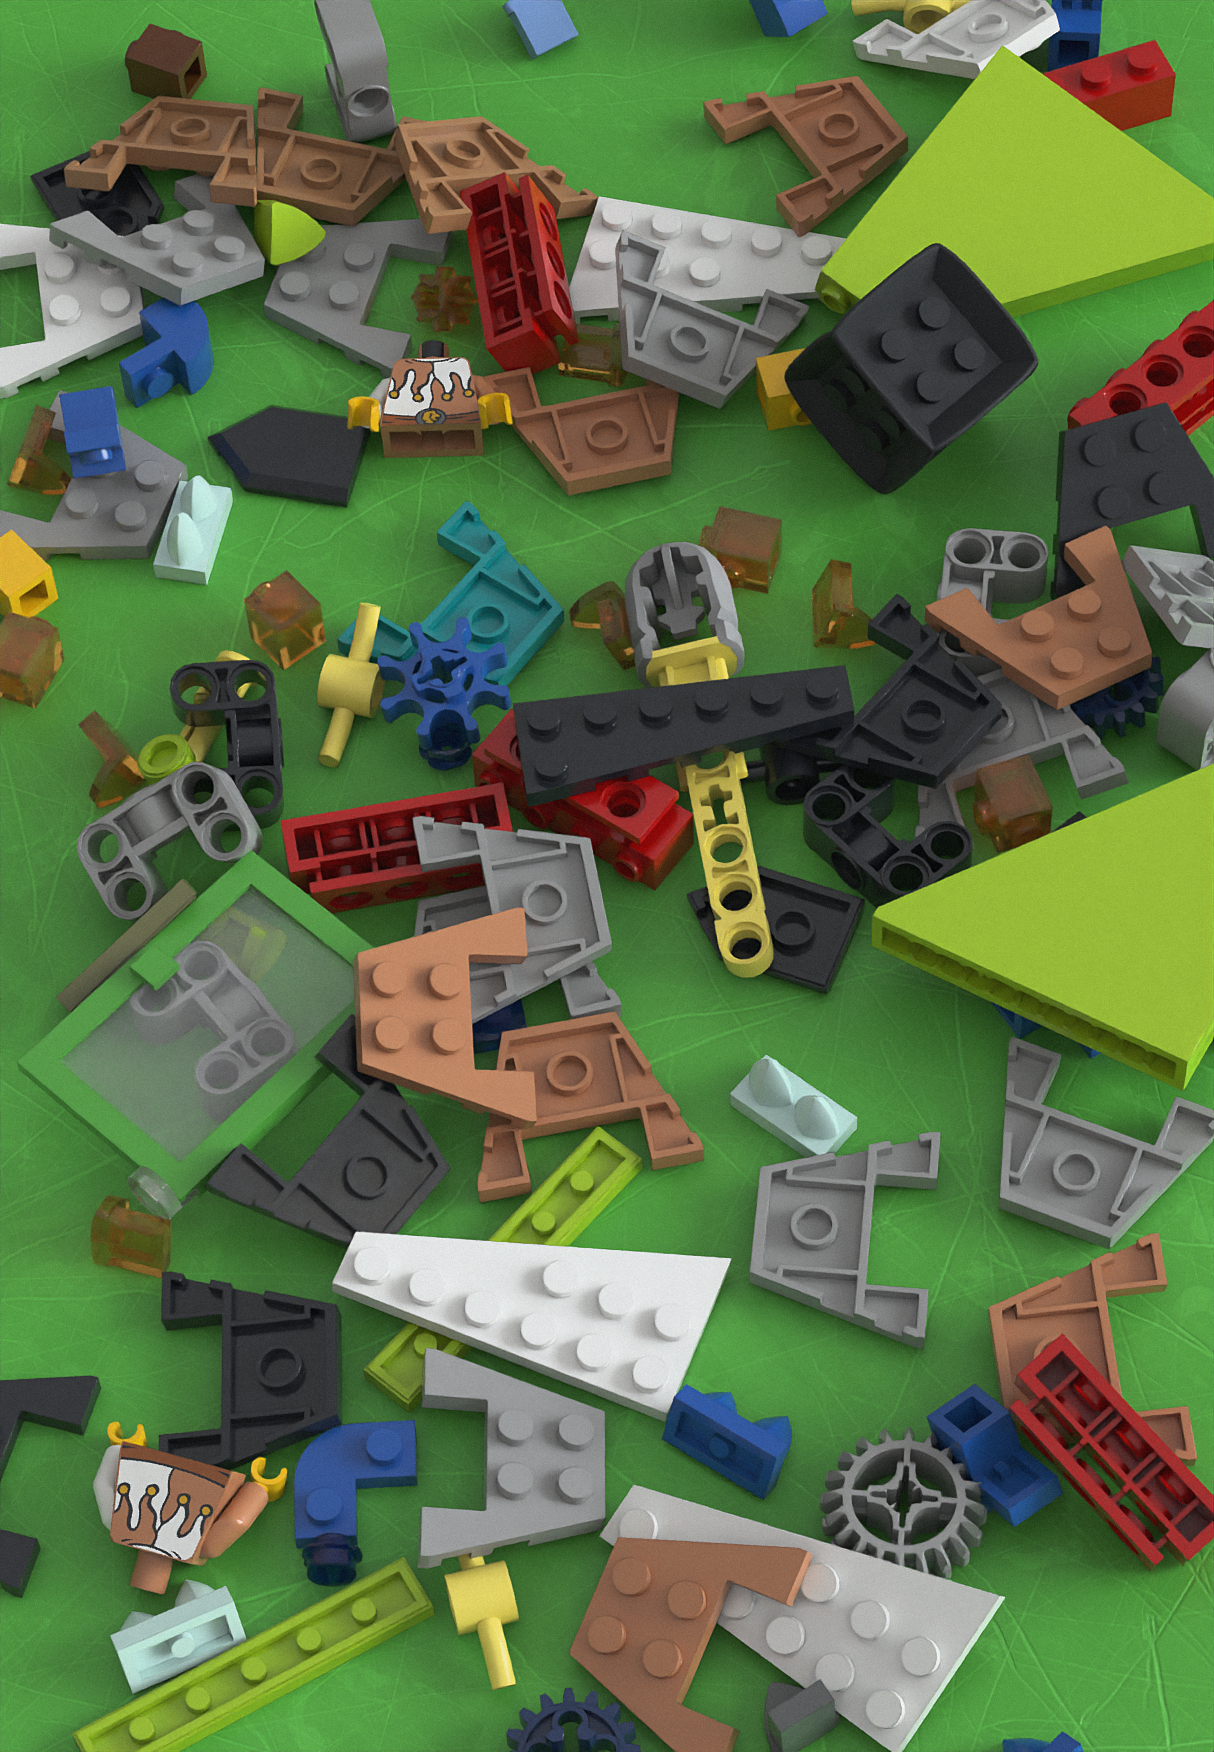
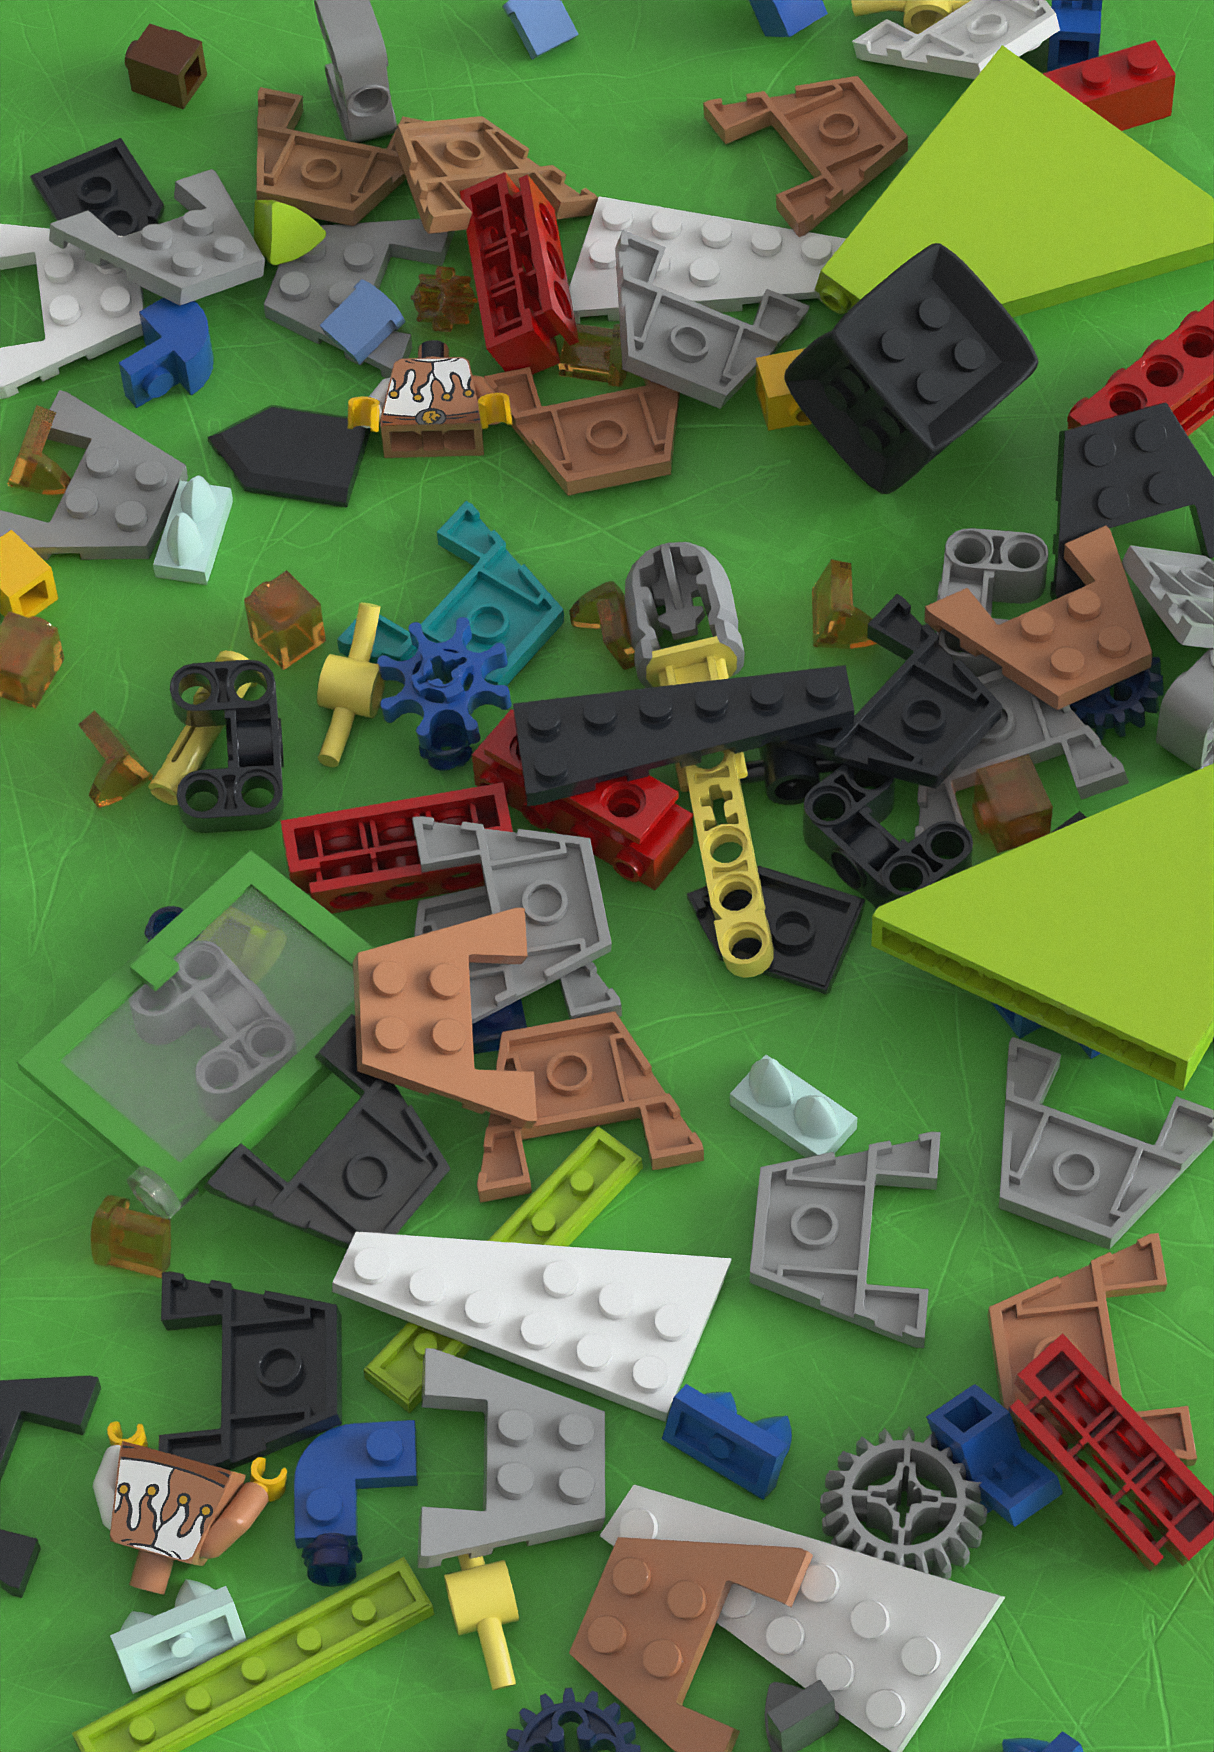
(92, 432): blue brick -> none
(128, 944): olive tile -> none
(156, 819): light grey beam -> none
(163, 757): lime tile -> none
(180, 135): medium nougat wing -> none
(362, 321): none -> medium blue tile
(745, 547): clear orange brick -> none

